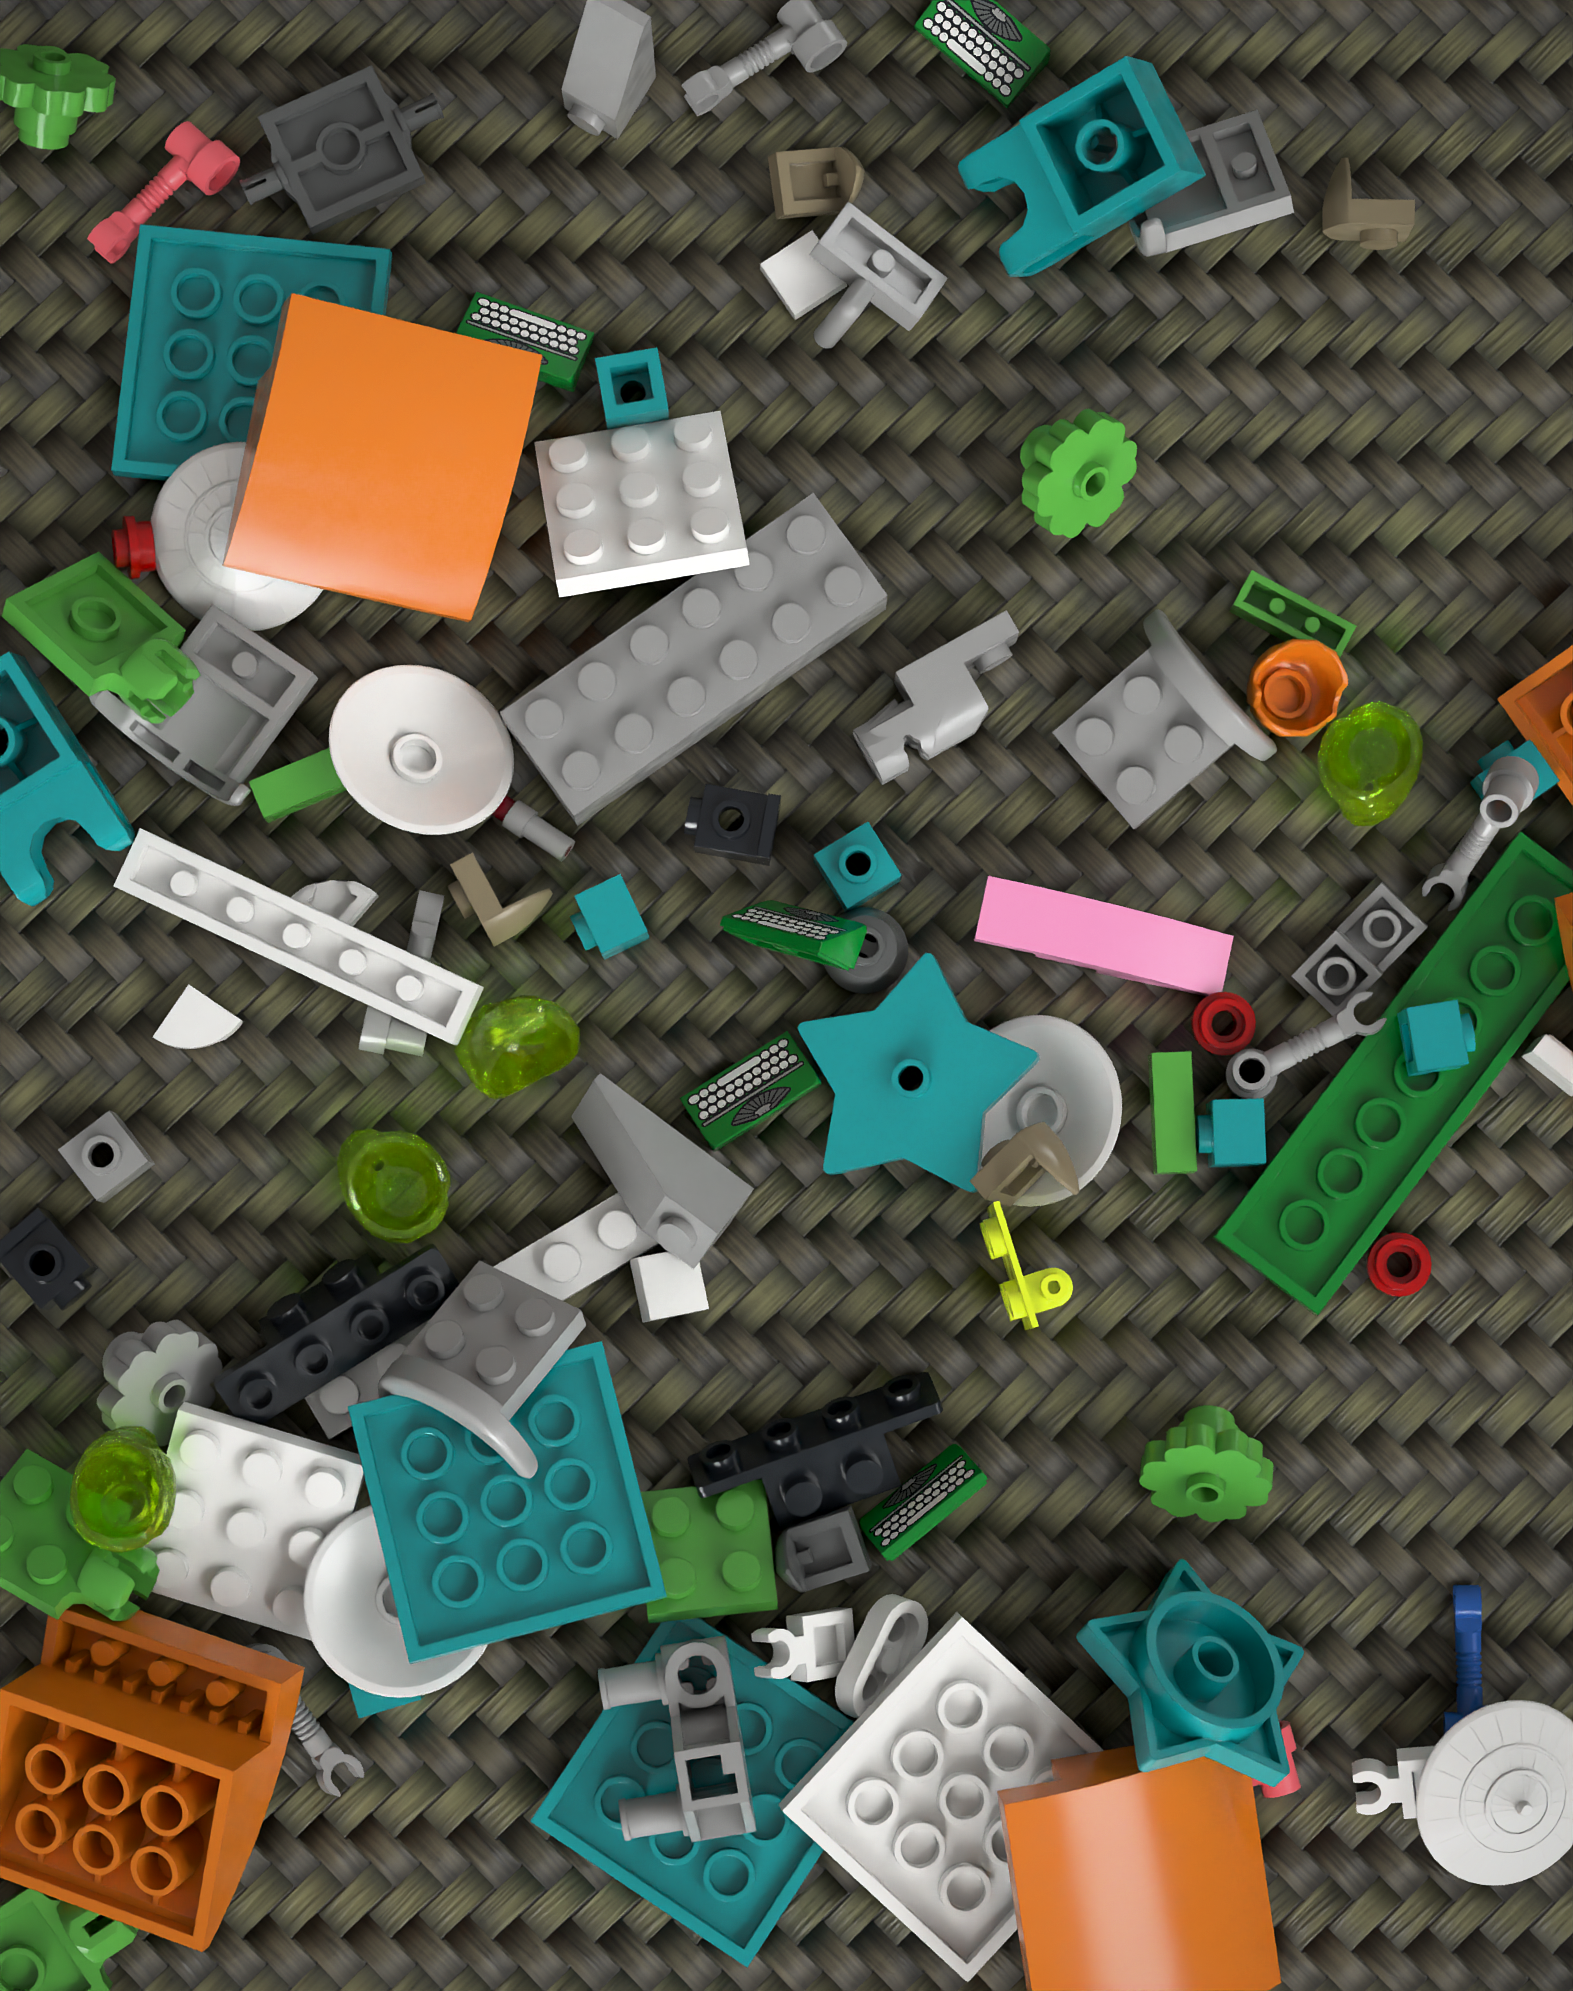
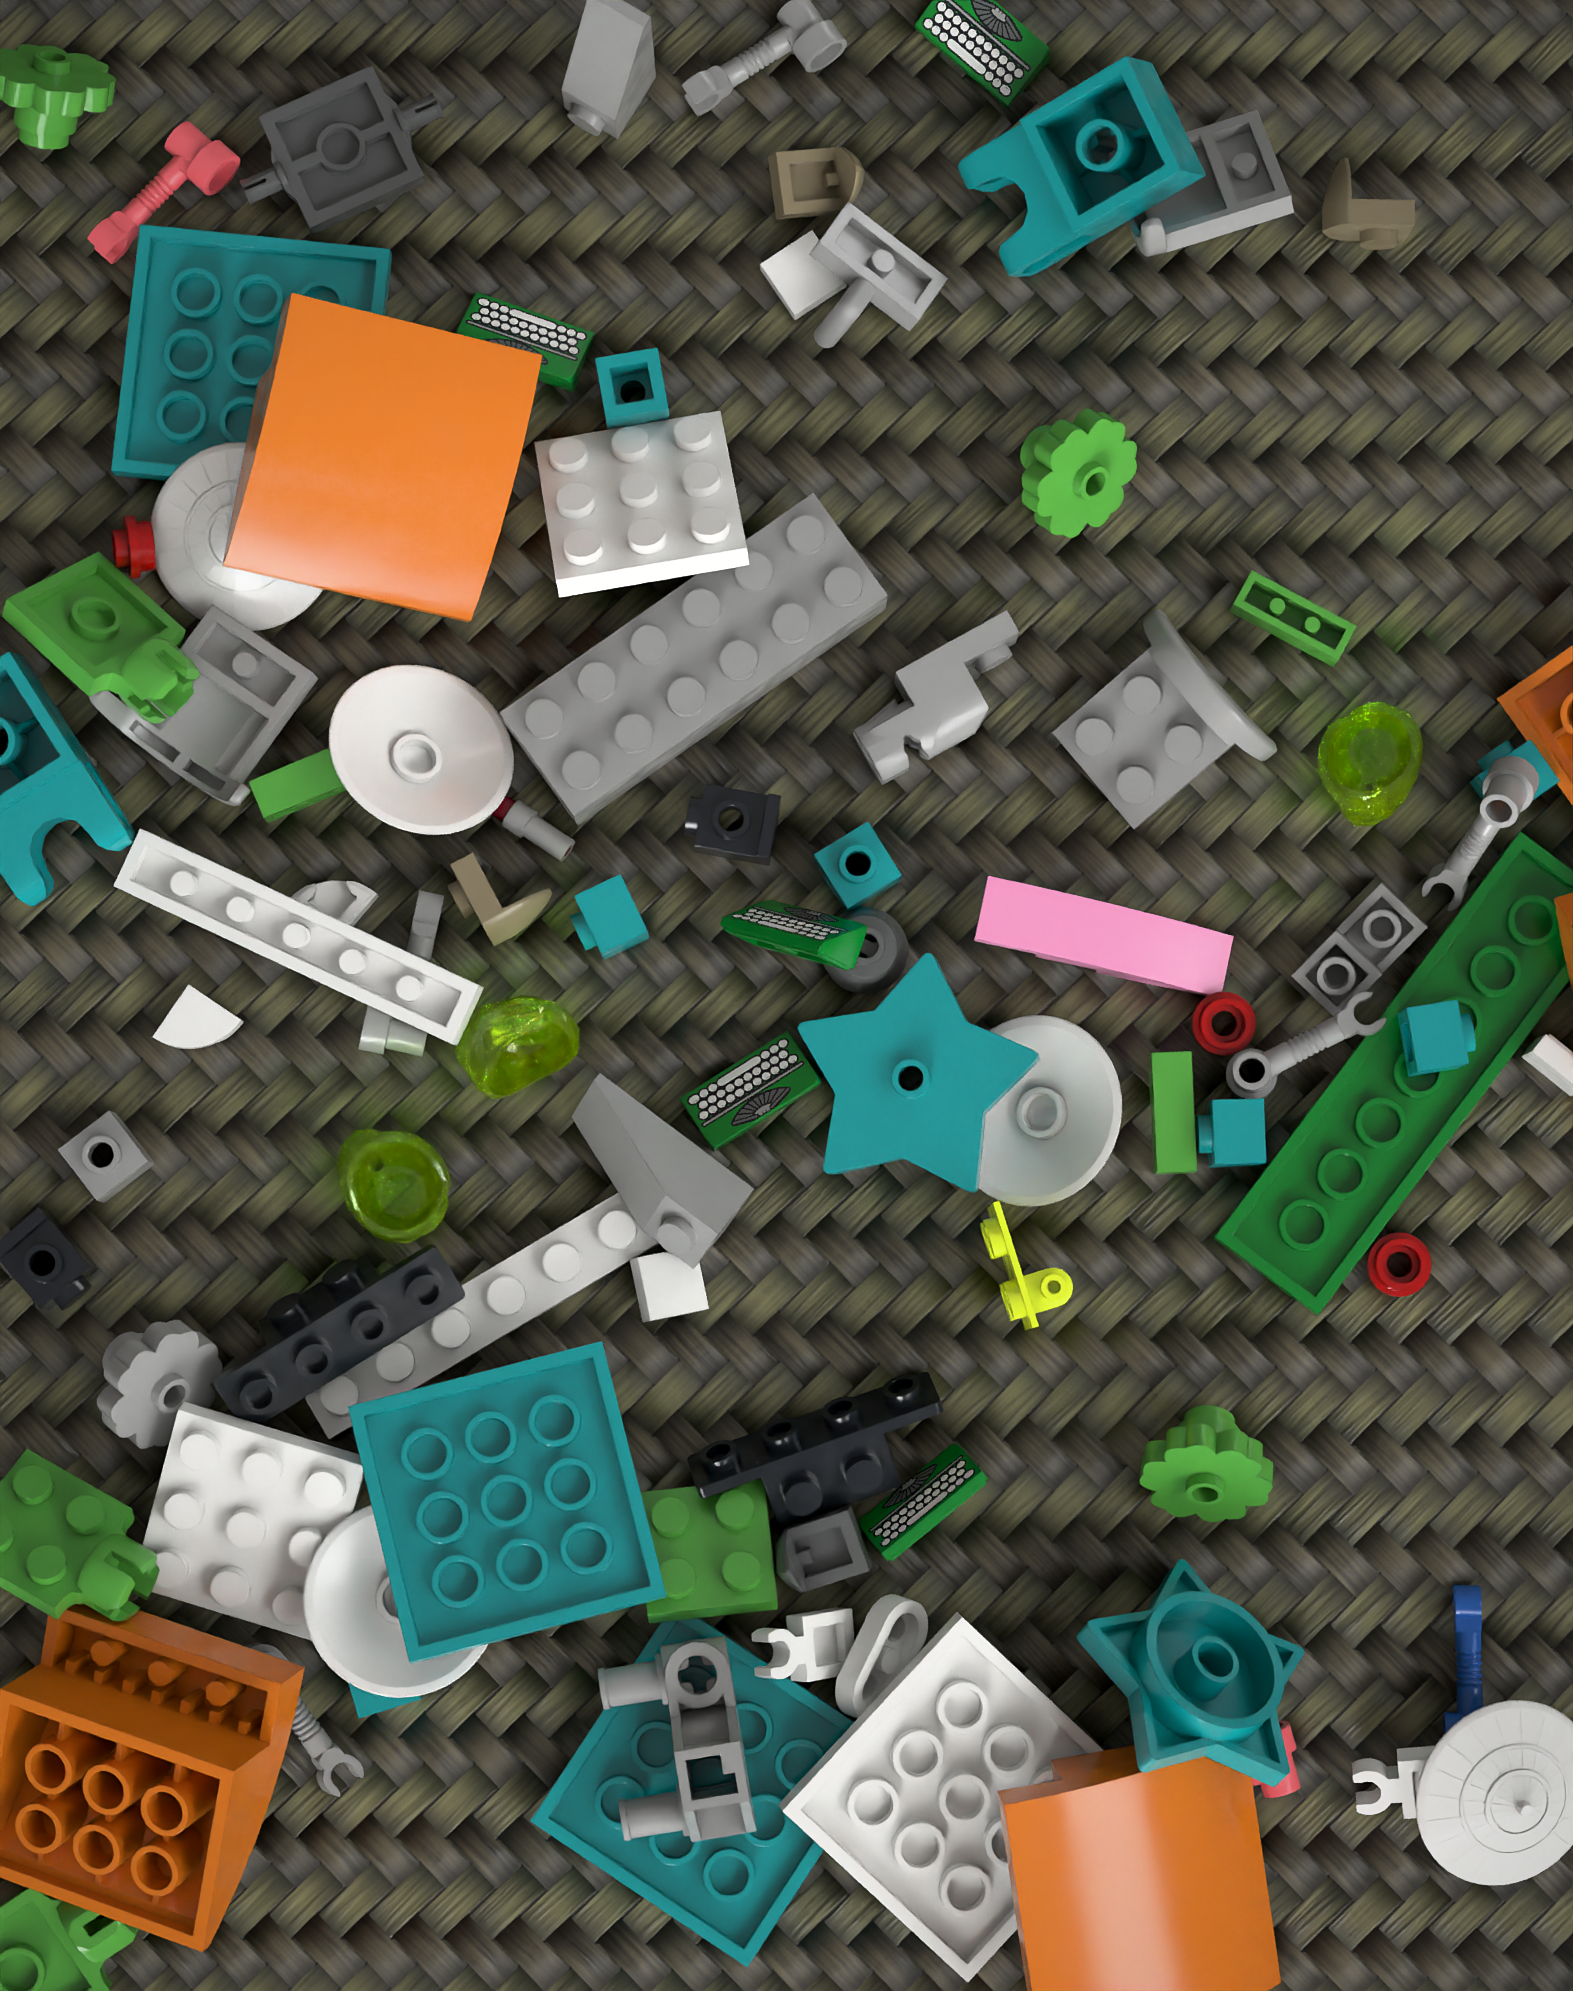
(123, 1490): clear neon green hair -> none
(486, 1357): light grey piece -> none
(1019, 1162): dark tan plate -> none
(1296, 687): orange hair -> none

